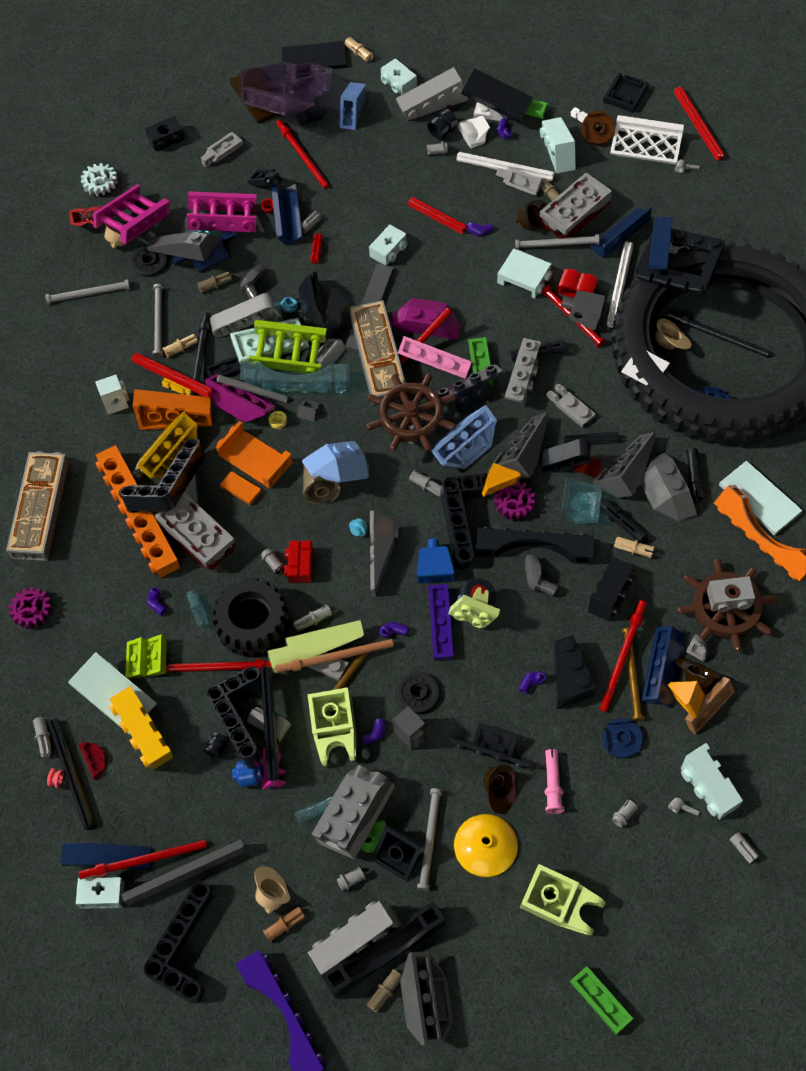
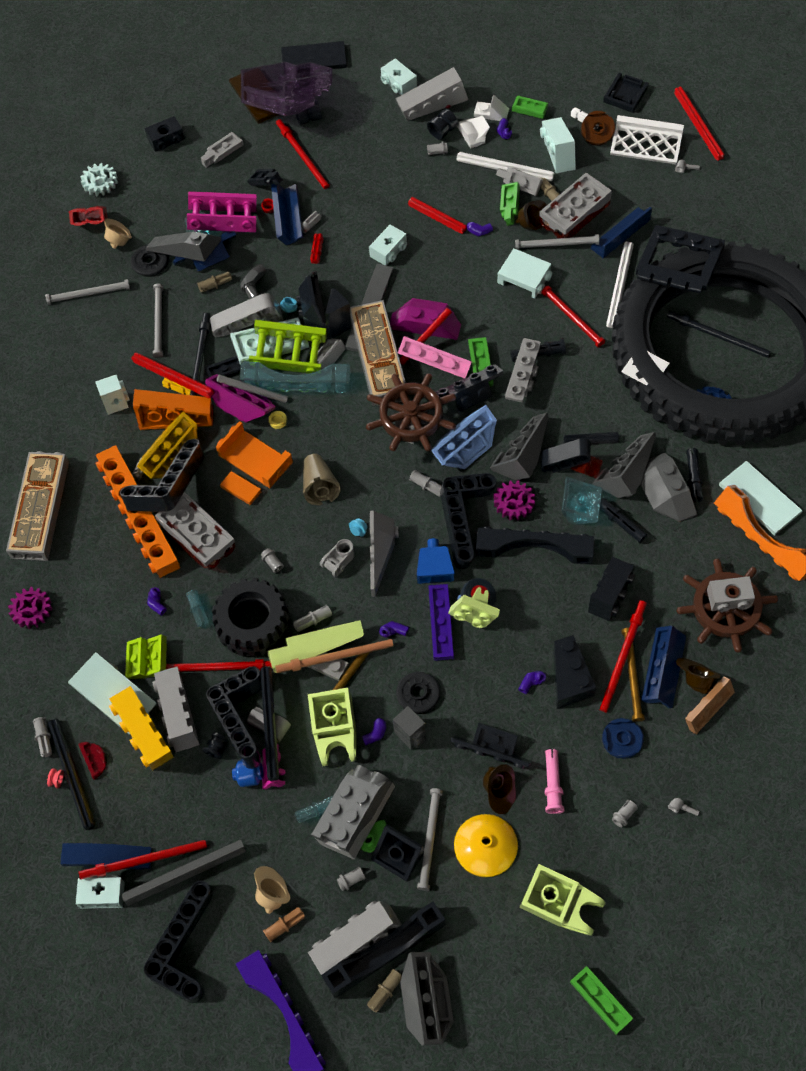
(136, 225): dark pink fence -> none
(175, 709): none -> light grey wedge
(179, 346): tan axle -> none
(299, 562): red brick -> none
(308, 410): dark grey slope -> none
(336, 560): none -> light grey piece
(338, 462): light blue wedge -> none
(351, 105): medium blue slope -> none
(359, 49): tan pin -> none
(497, 95): black tile -> none
(499, 478): light orange slope -> none
(509, 202): none -> bright green hinge
(534, 577): dark grey arm -> none
(571, 406): light grey hinge -> none
(574, 281): red brick -> none
(584, 308): dark grey torso -> none
(633, 547): tan axle -> none
(660, 243): dark blue slope -> none
(670, 336): tan piece -> none
(688, 695): light orange slope -> none
(697, 648): light grey tile -> none
(710, 783): light aqua wedge -> none
(744, 847): light grey piece -> none

